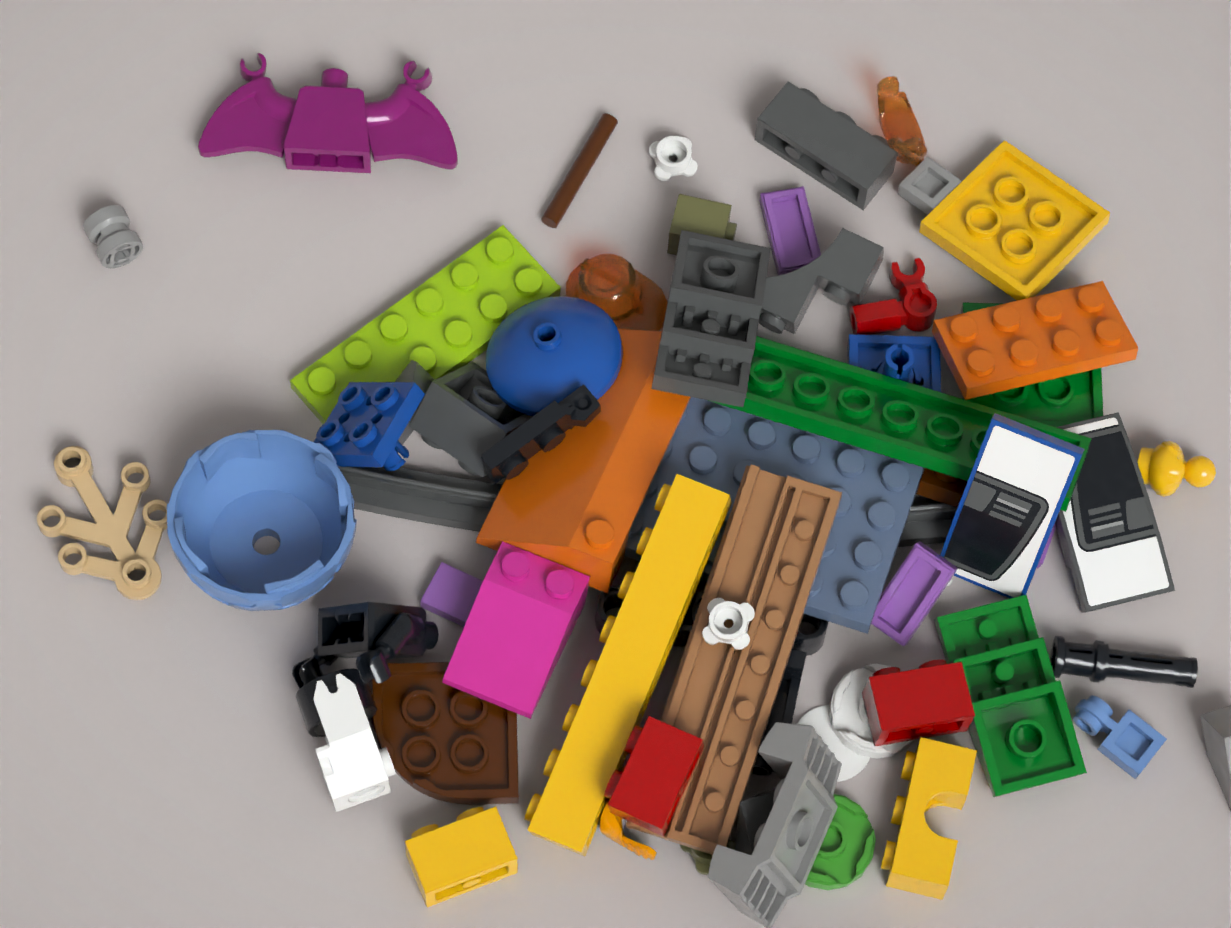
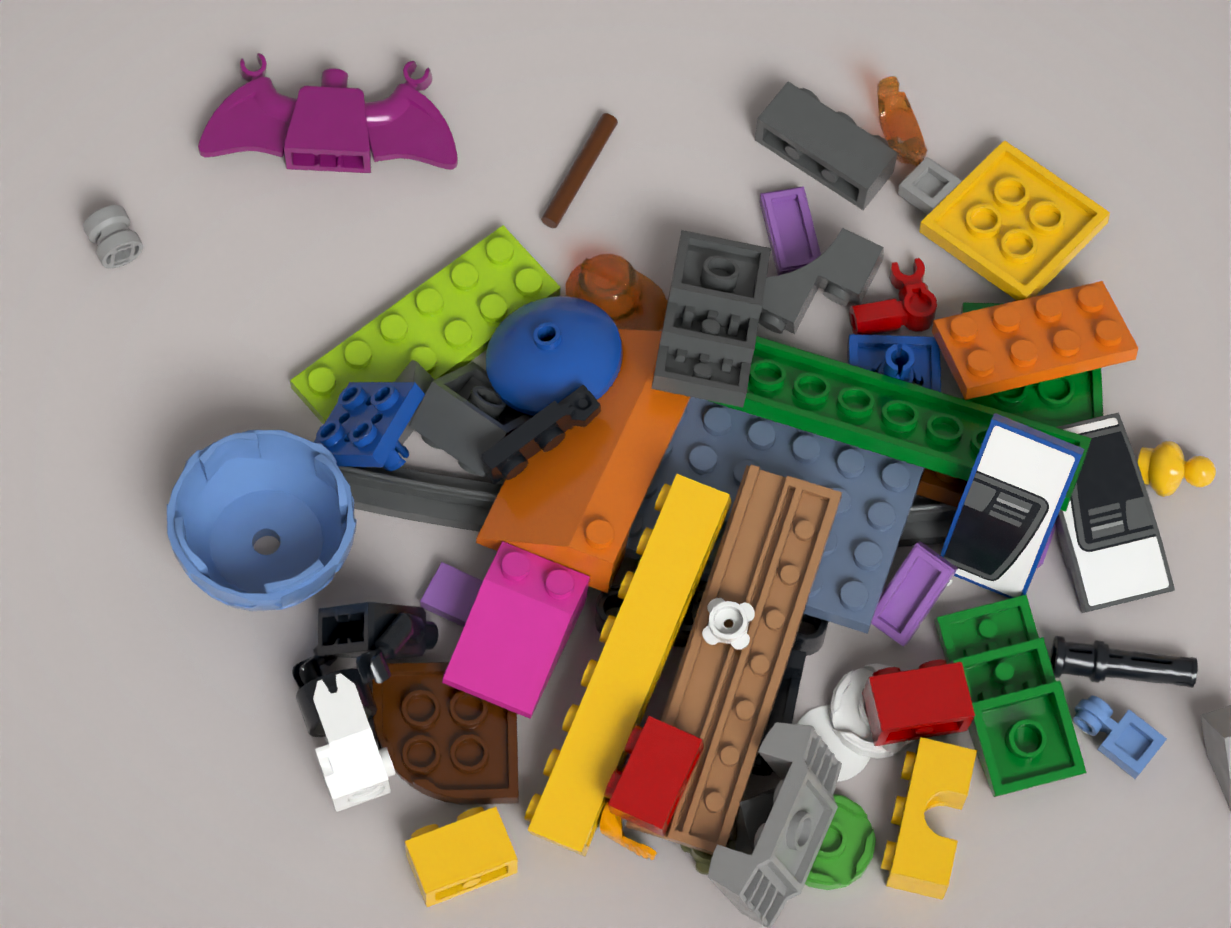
(109, 528): tan plant -> none
(672, 146): white plate -> none
(700, 217): olive brick -> none

